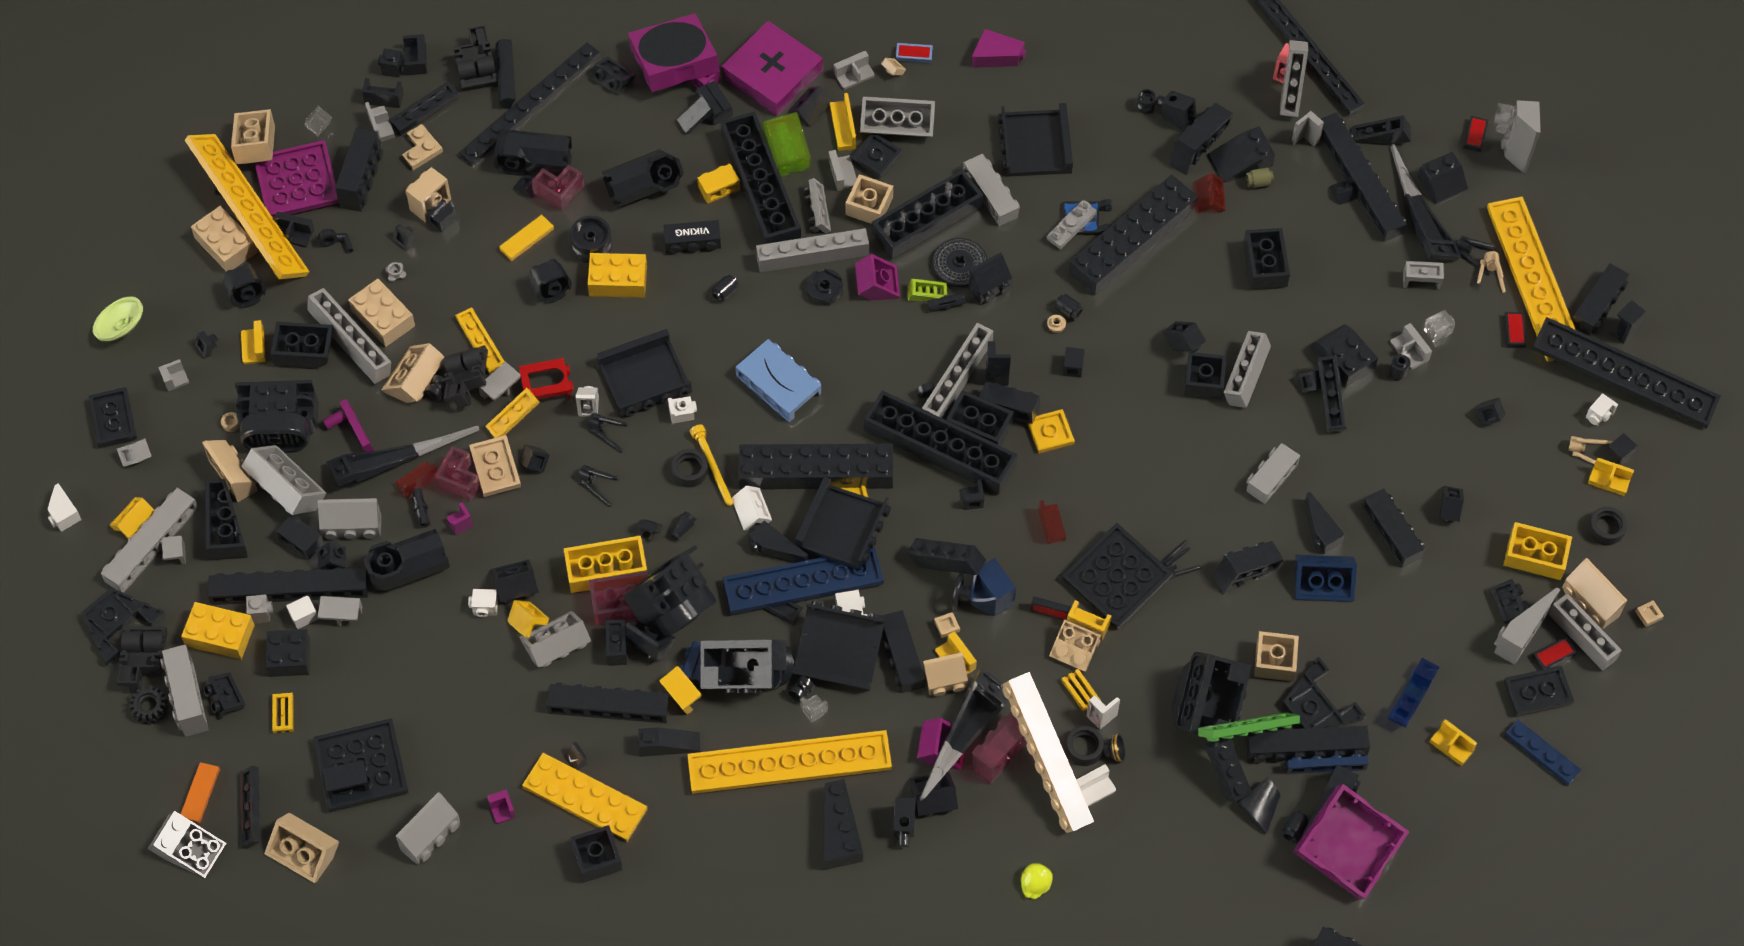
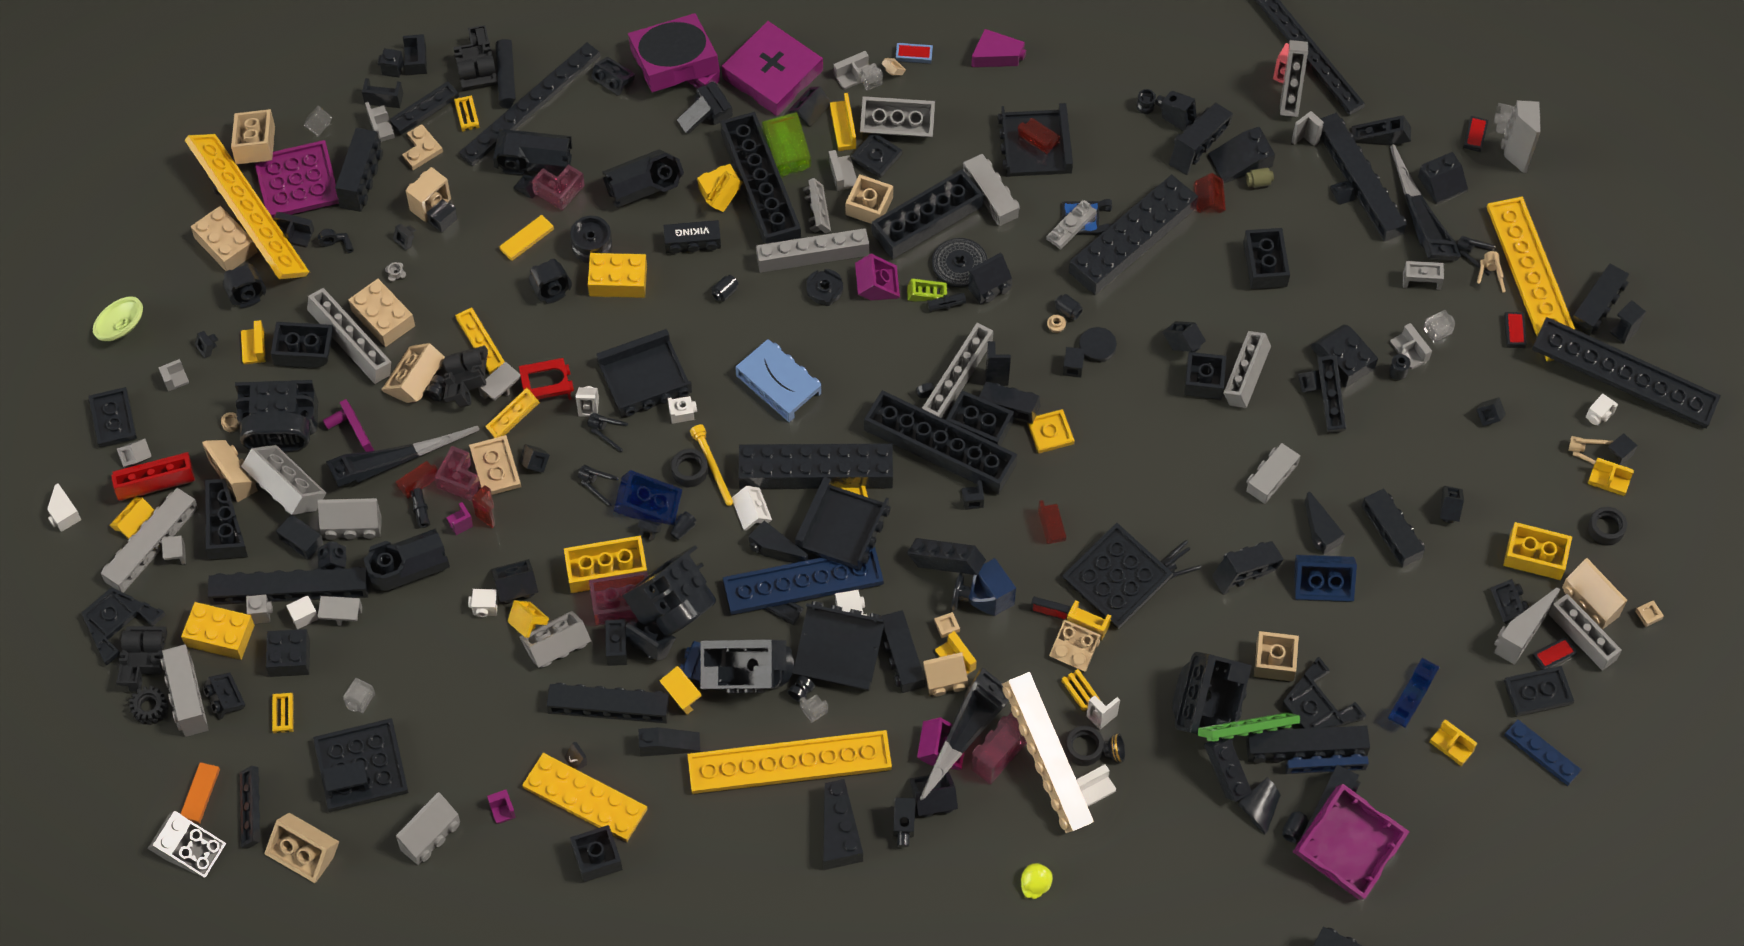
(153, 476): none -> red brick
(358, 695): none -> clear brick
(469, 124): none -> yellow tile
(483, 505): none -> clear red panel
(647, 498): none -> clear blue slope
(724, 191): none -> yellow panel
(871, 76): none -> clear brick
(1038, 135): none -> clear red panel
(1098, 344): none -> black tile

